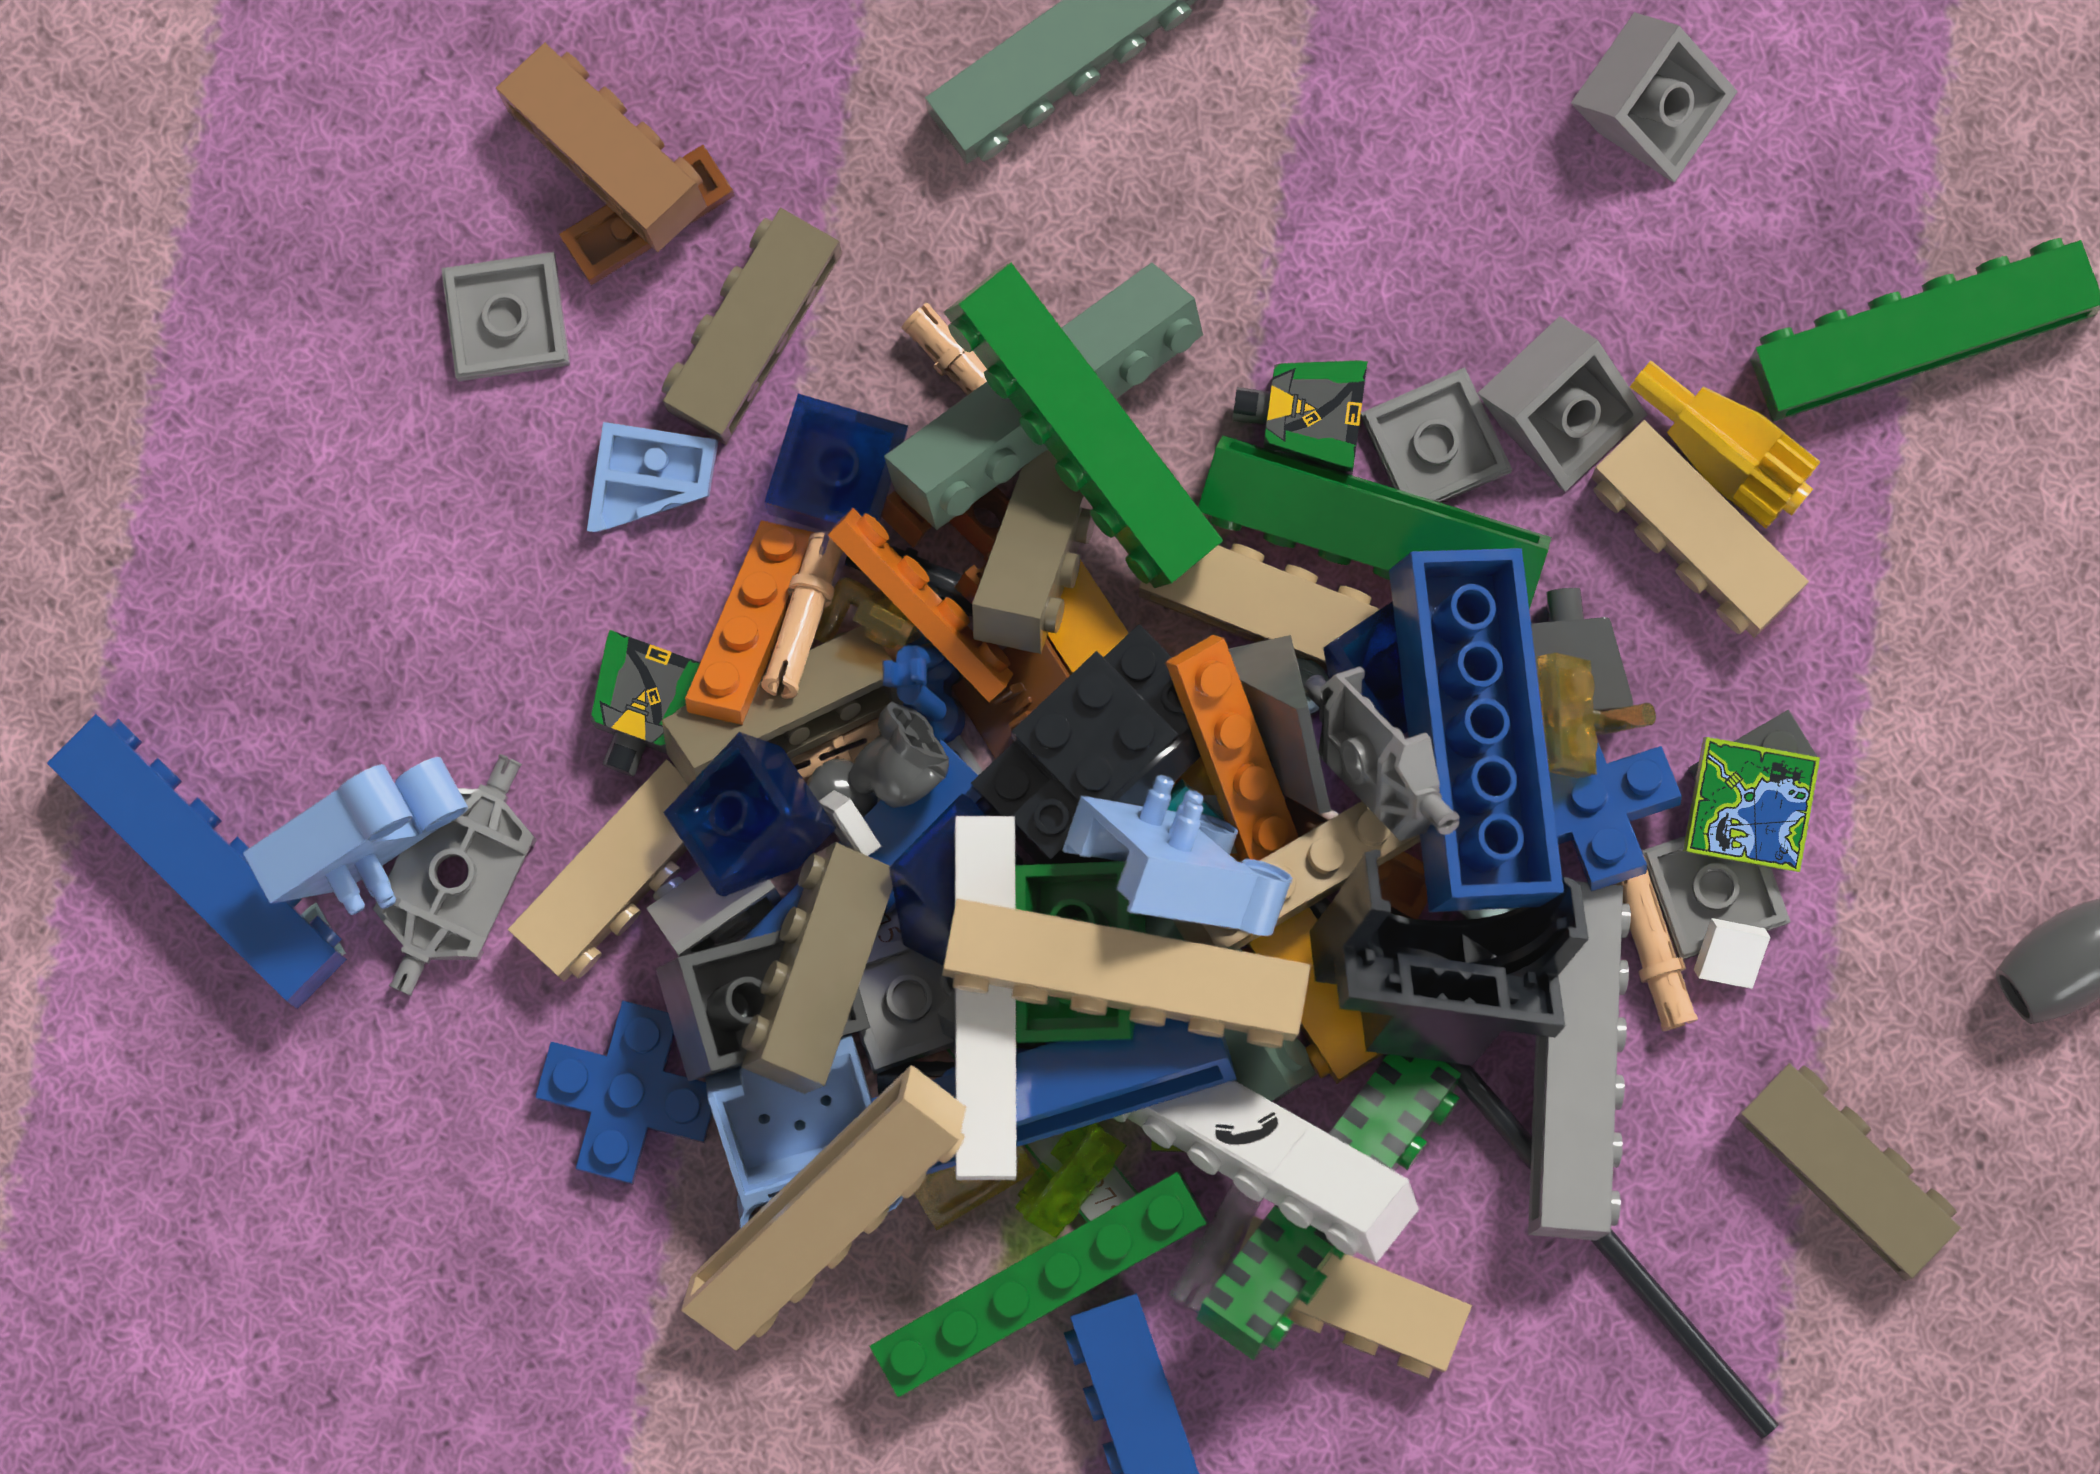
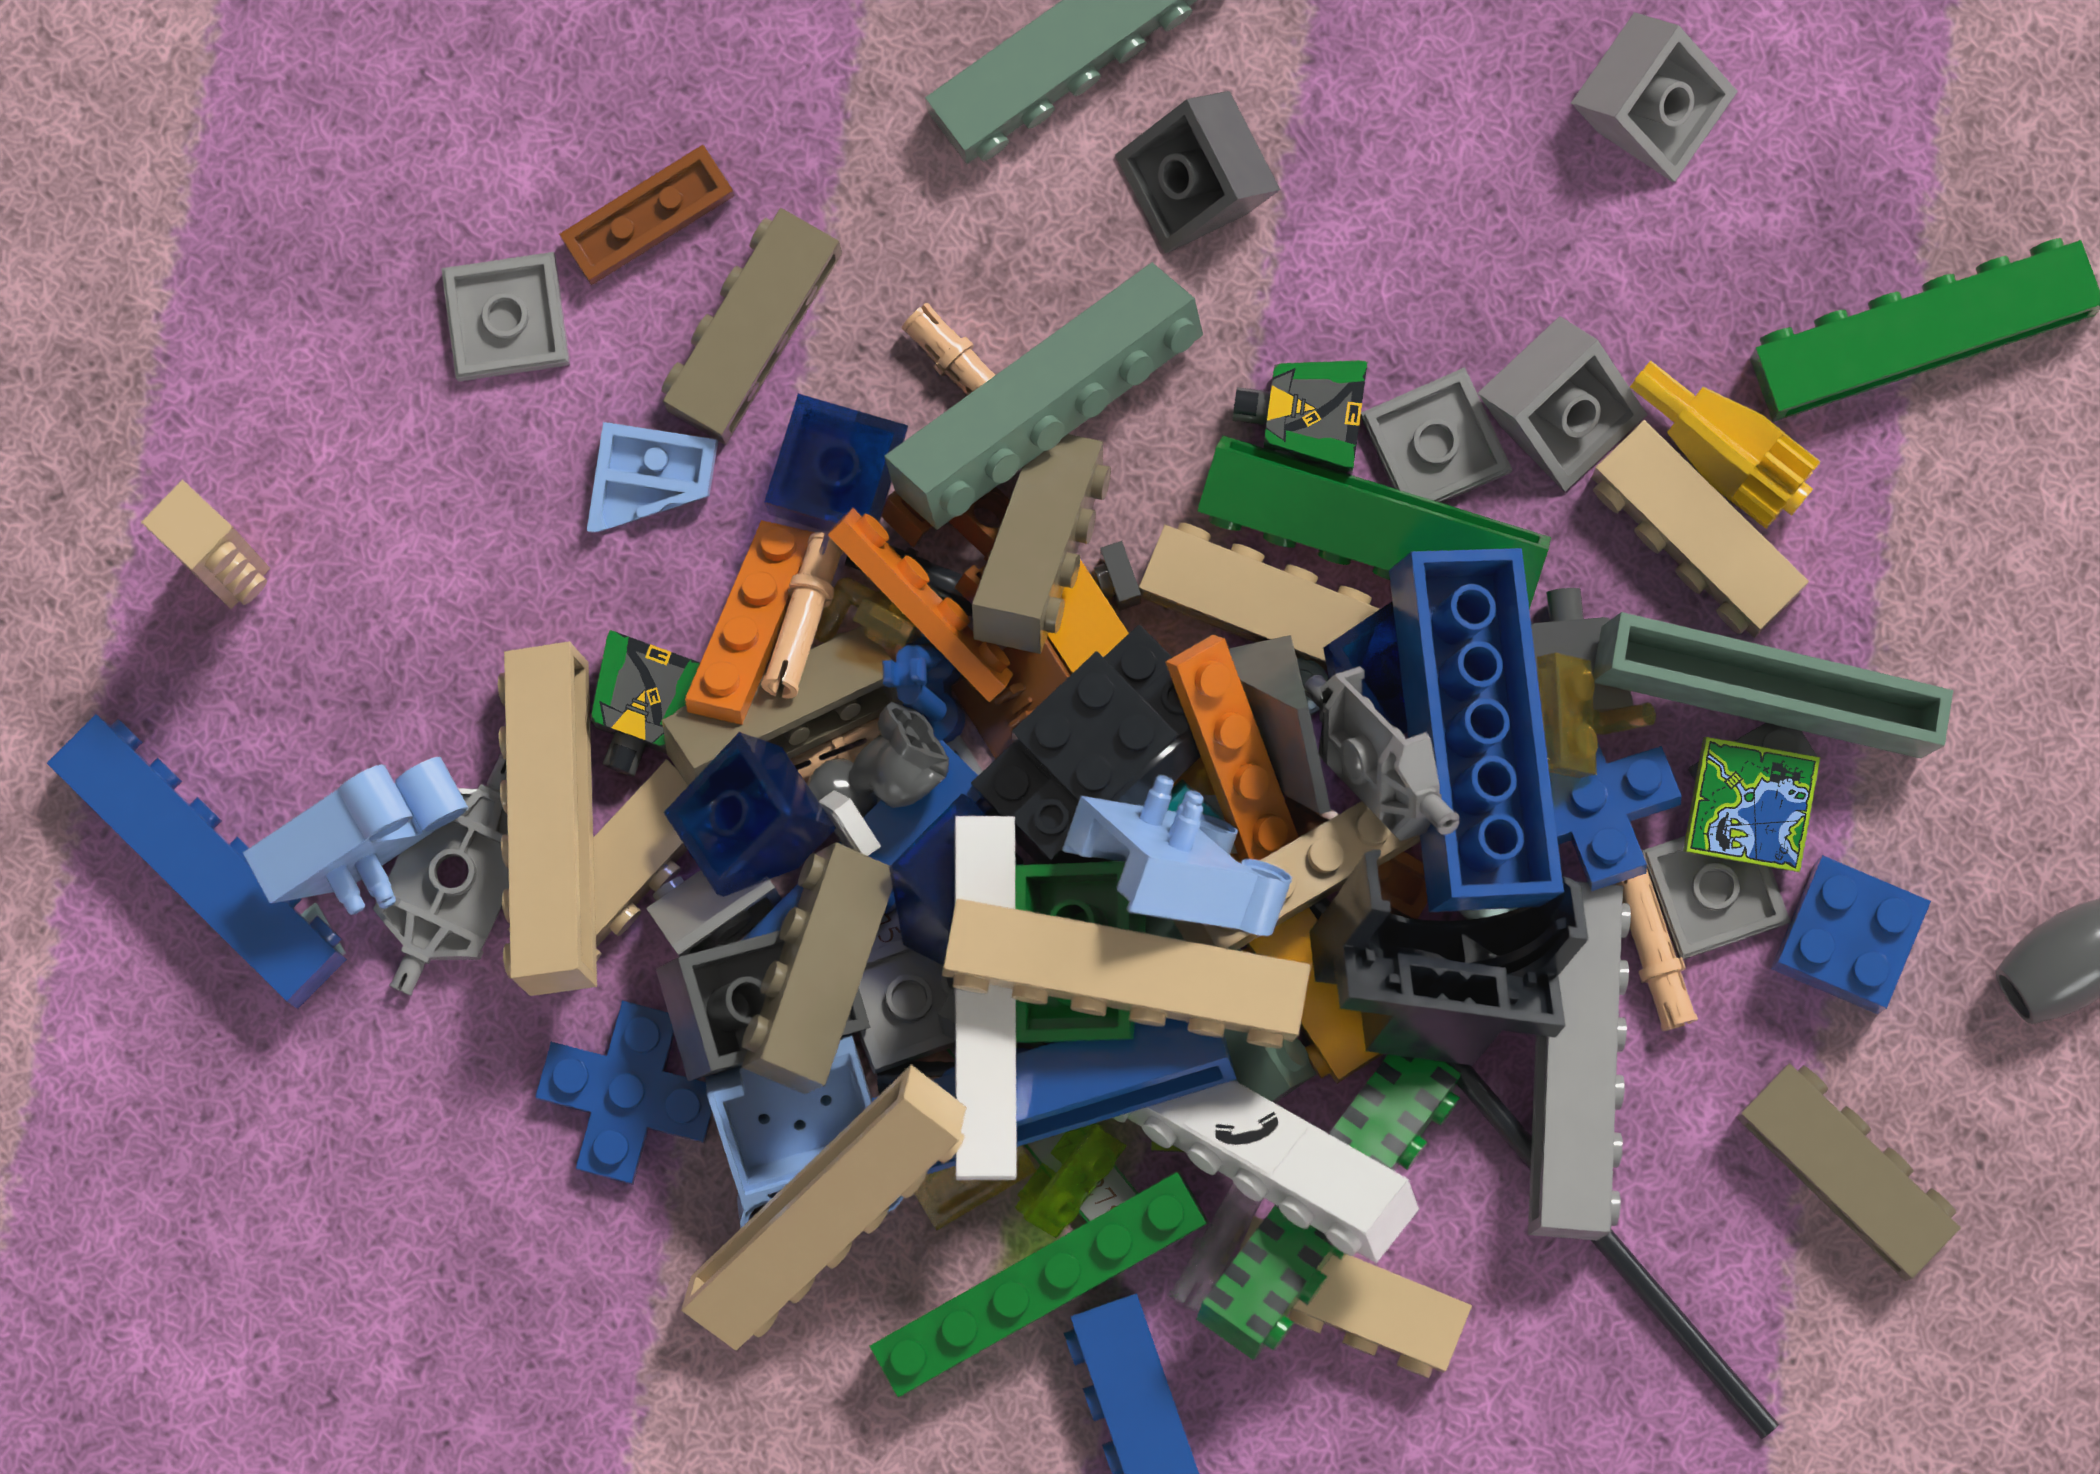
(207, 545): none -> tan brick
(548, 819): none -> tan brick
(602, 146): medium nougat brick -> none
(1081, 427): green brick -> none
(1117, 577): none -> dark grey plate
(1197, 170): none -> dark grey slope
(1731, 953): white tile -> none
(1772, 685): none -> sand green brick
(1850, 935): none -> blue brick

